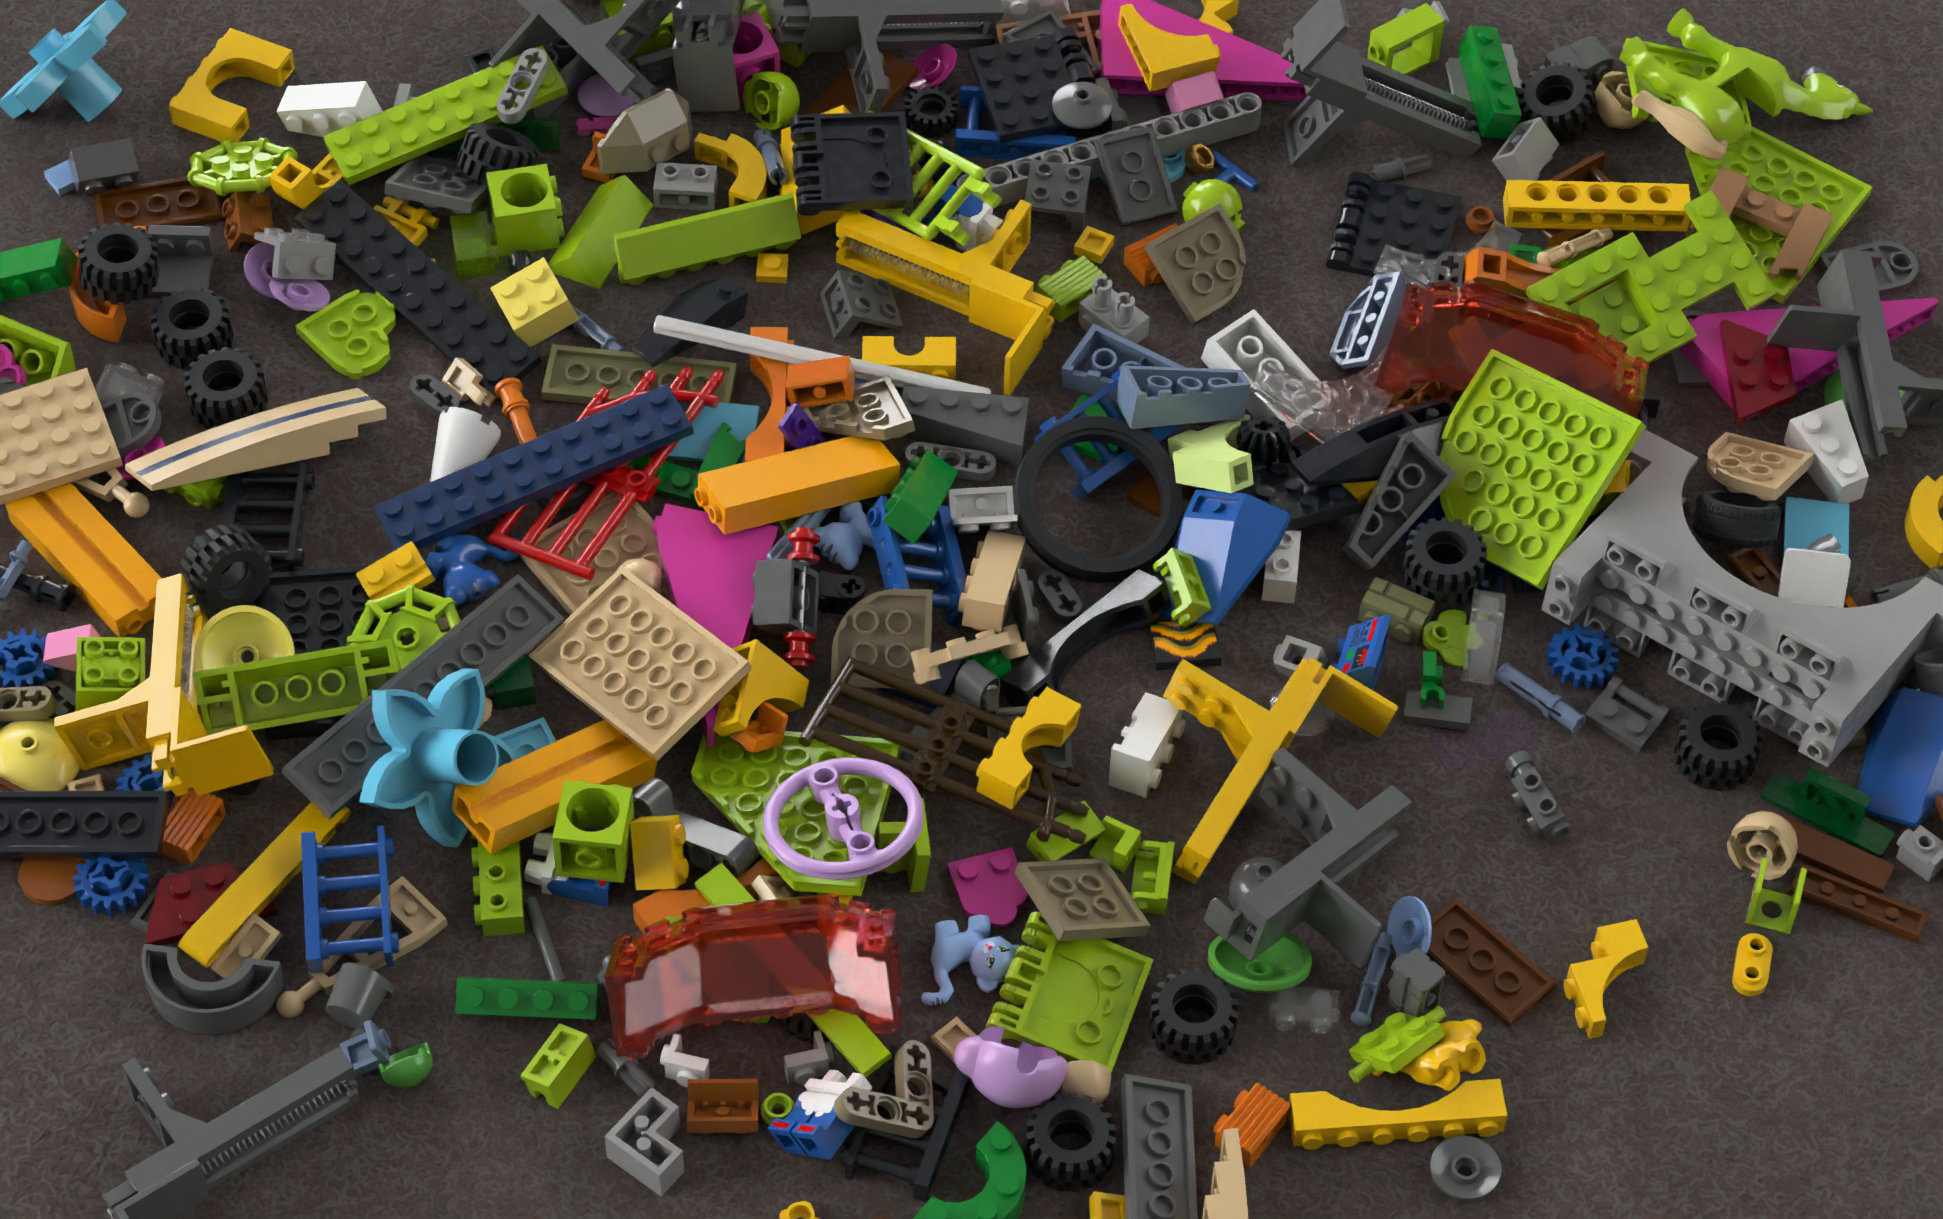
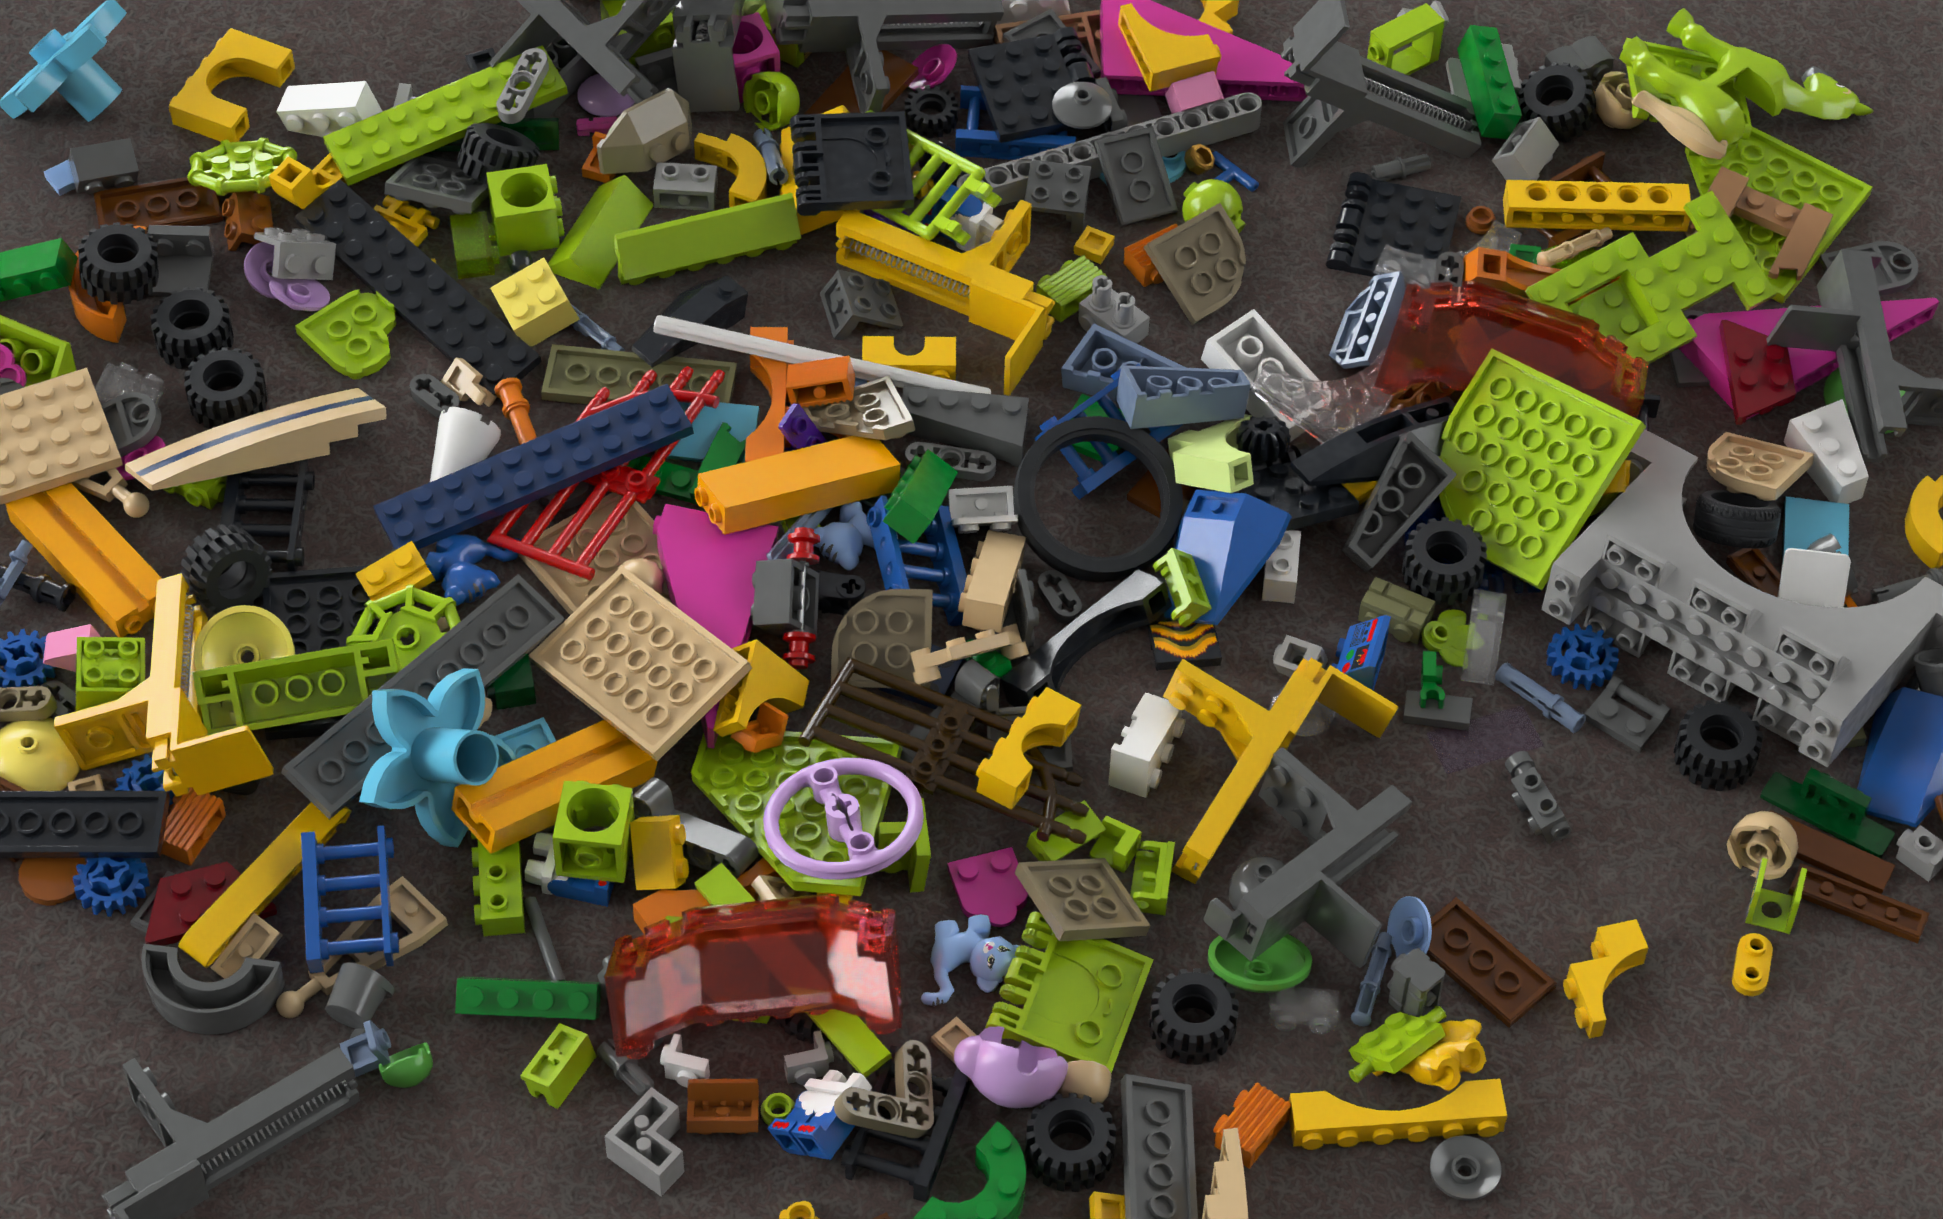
(772, 268): yellow plate -> none

